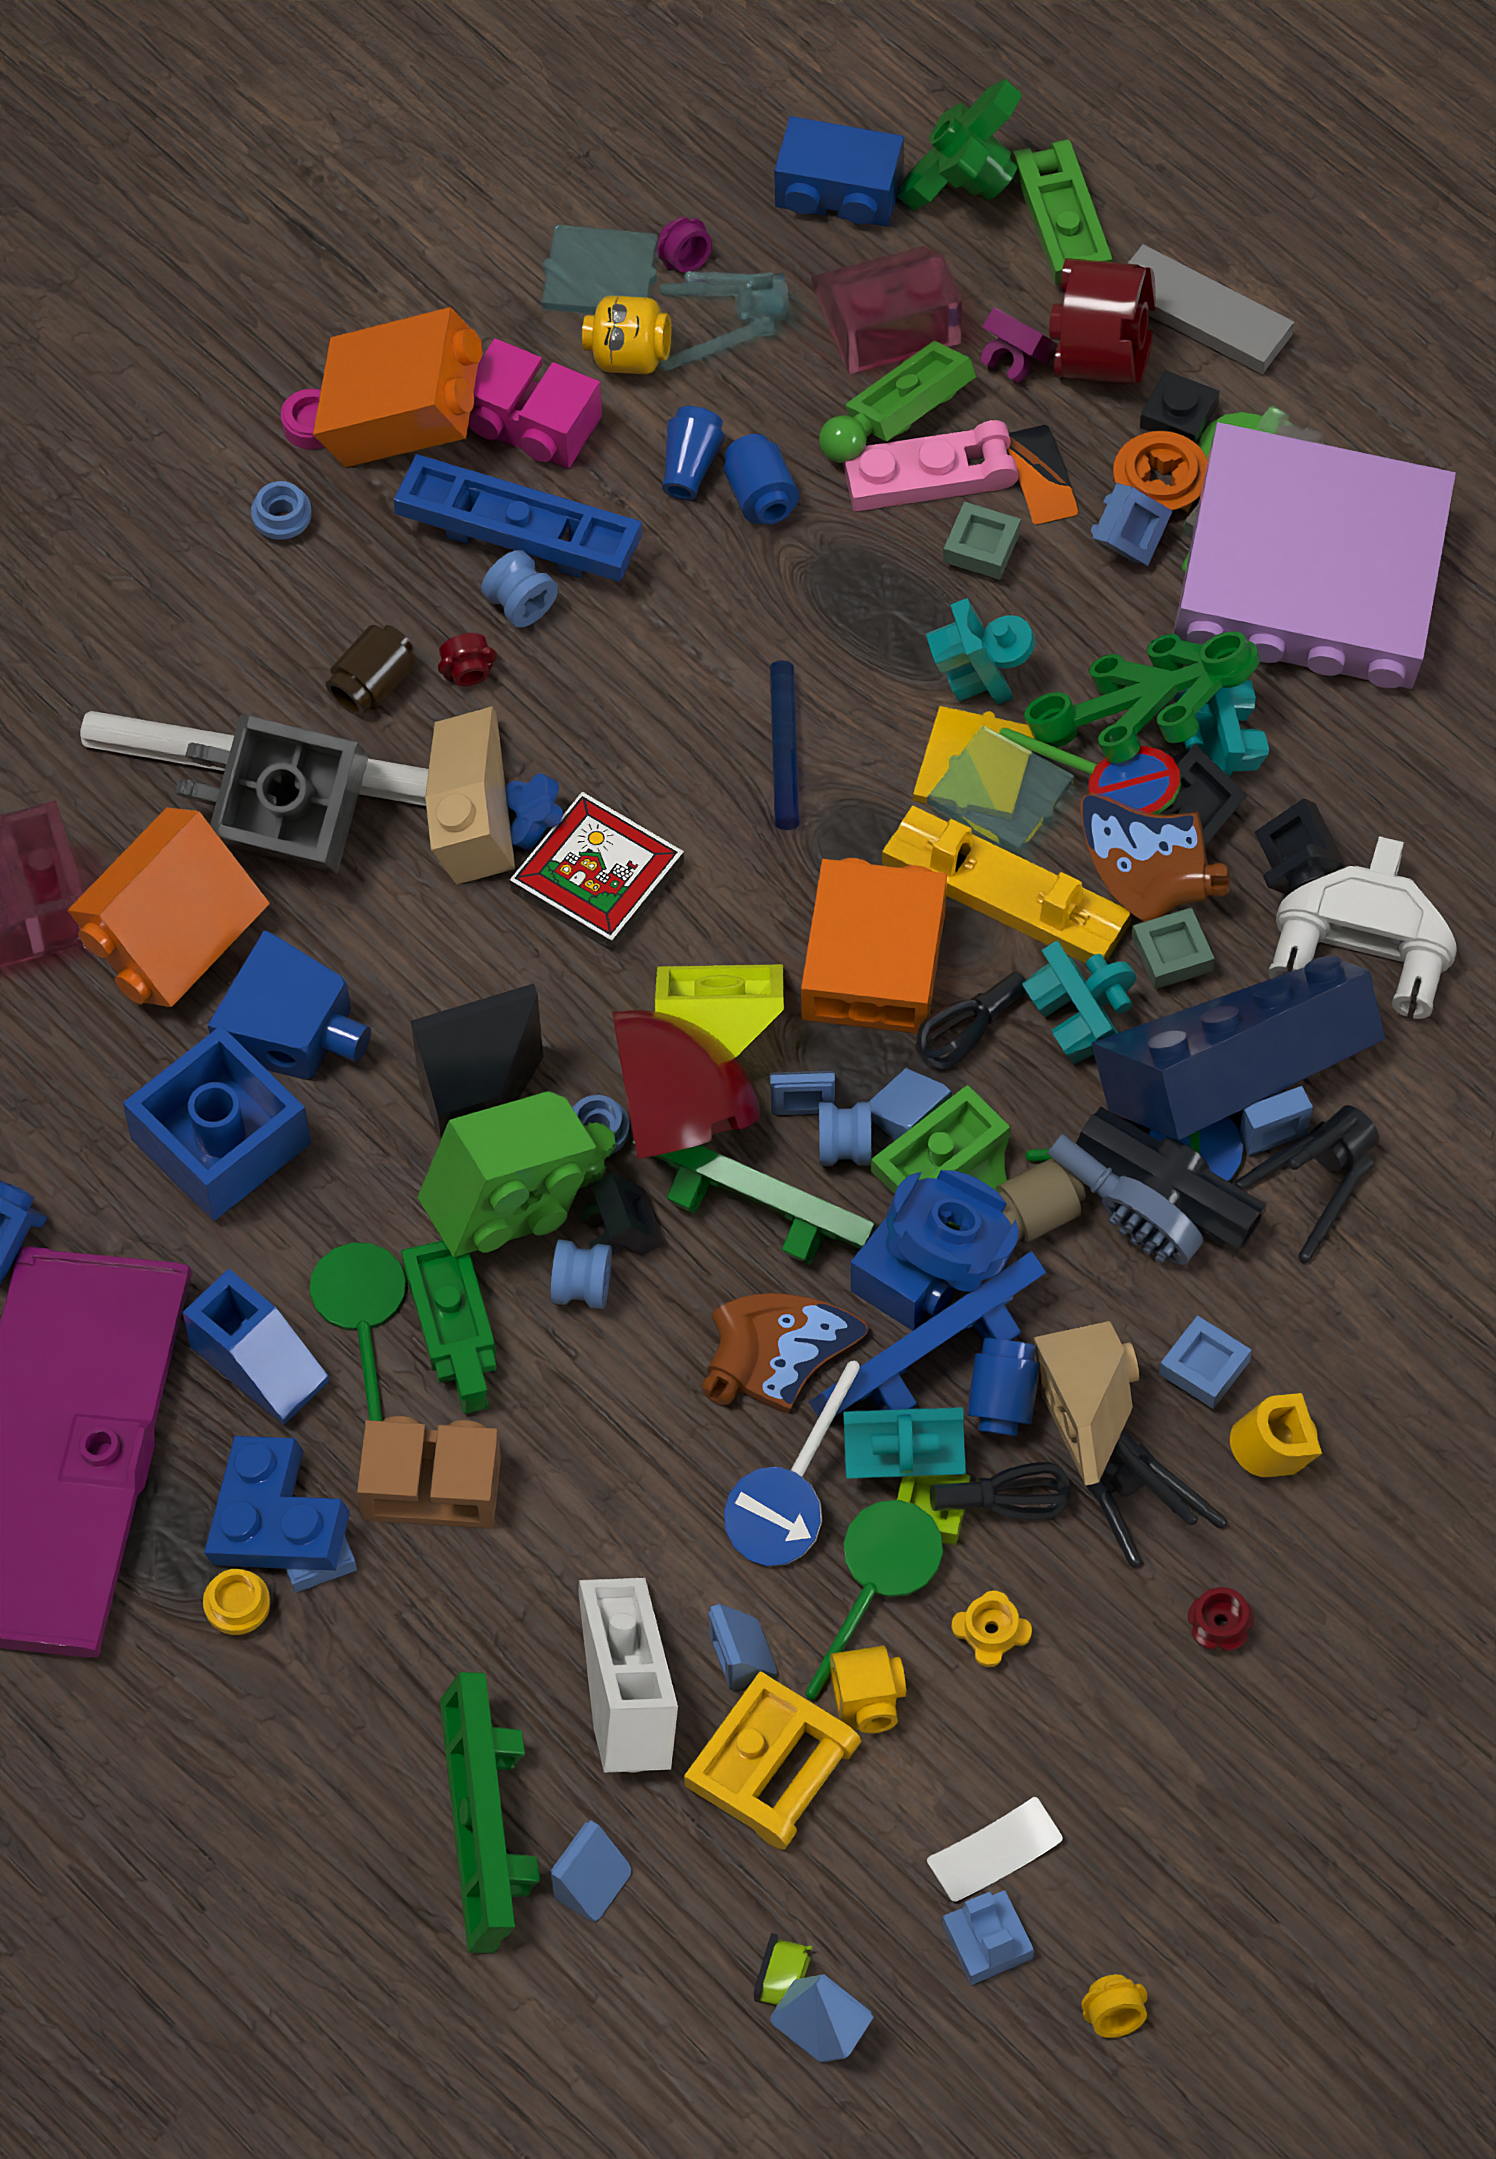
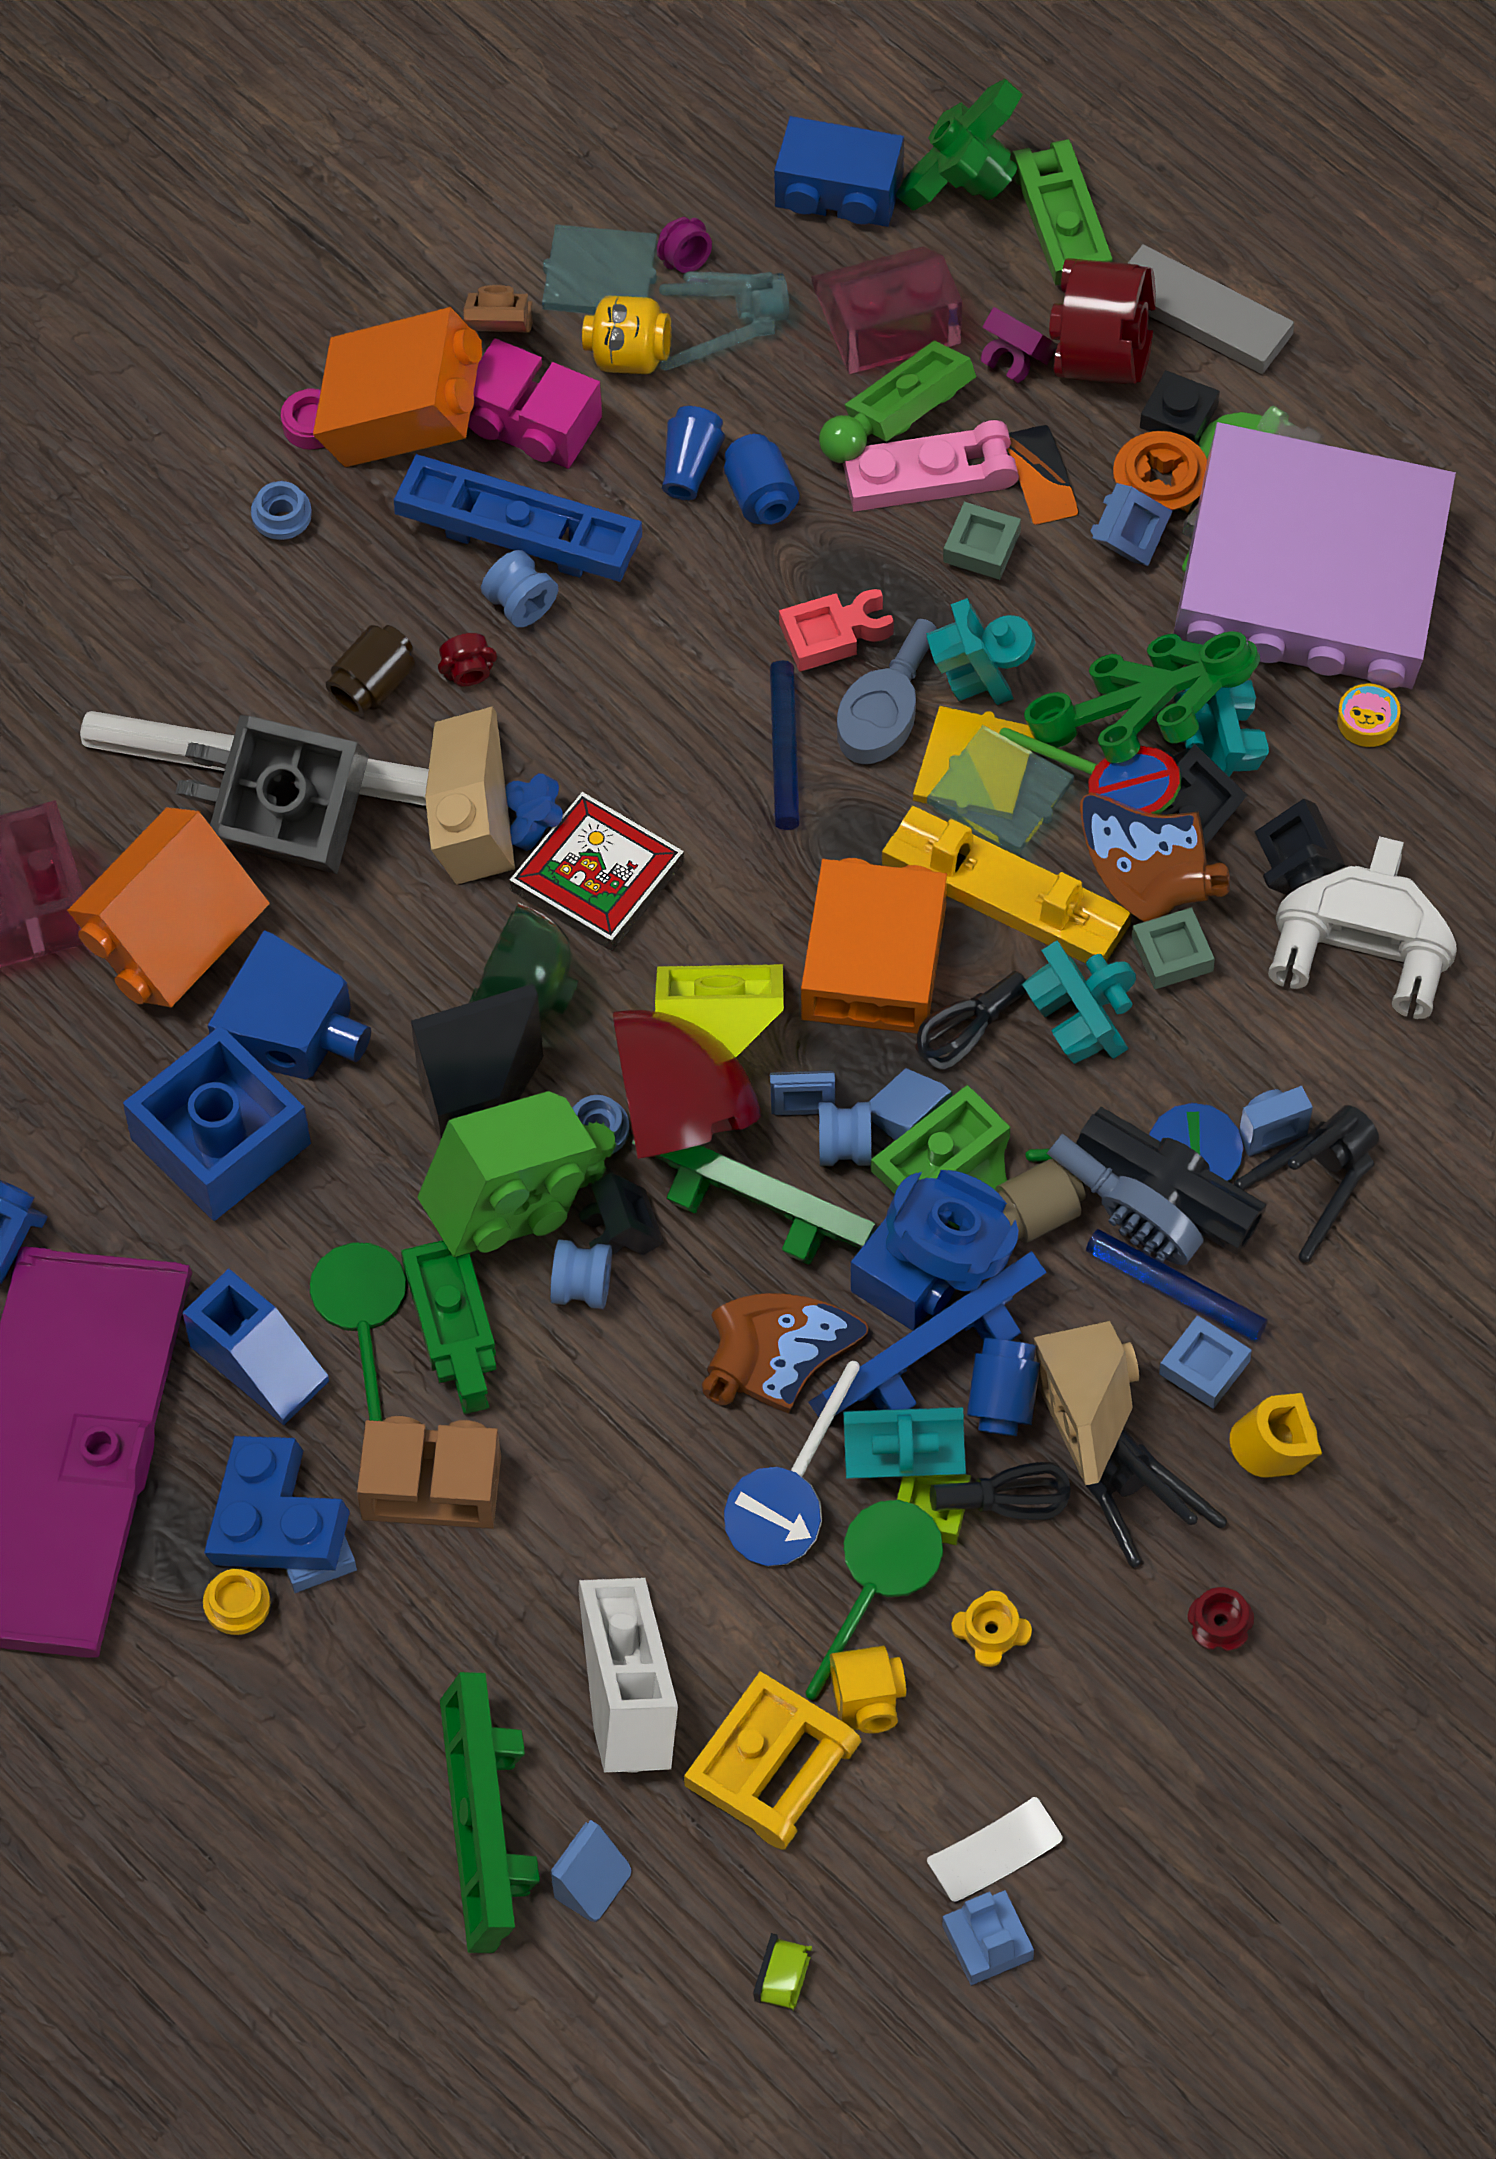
(498, 310): none -> medium nougat slope
(528, 953): none -> clear green cylinder
(739, 1646): medium blue slope -> none
(821, 2018): medium blue slope -> none
(827, 632): none -> coral plate
(881, 705): none -> sand blue piece
(1115, 2006): yellow plate -> none
(1176, 1285): none -> clear blue bar
(1238, 1047): dark blue wedge -> none
(1368, 715): none -> tile

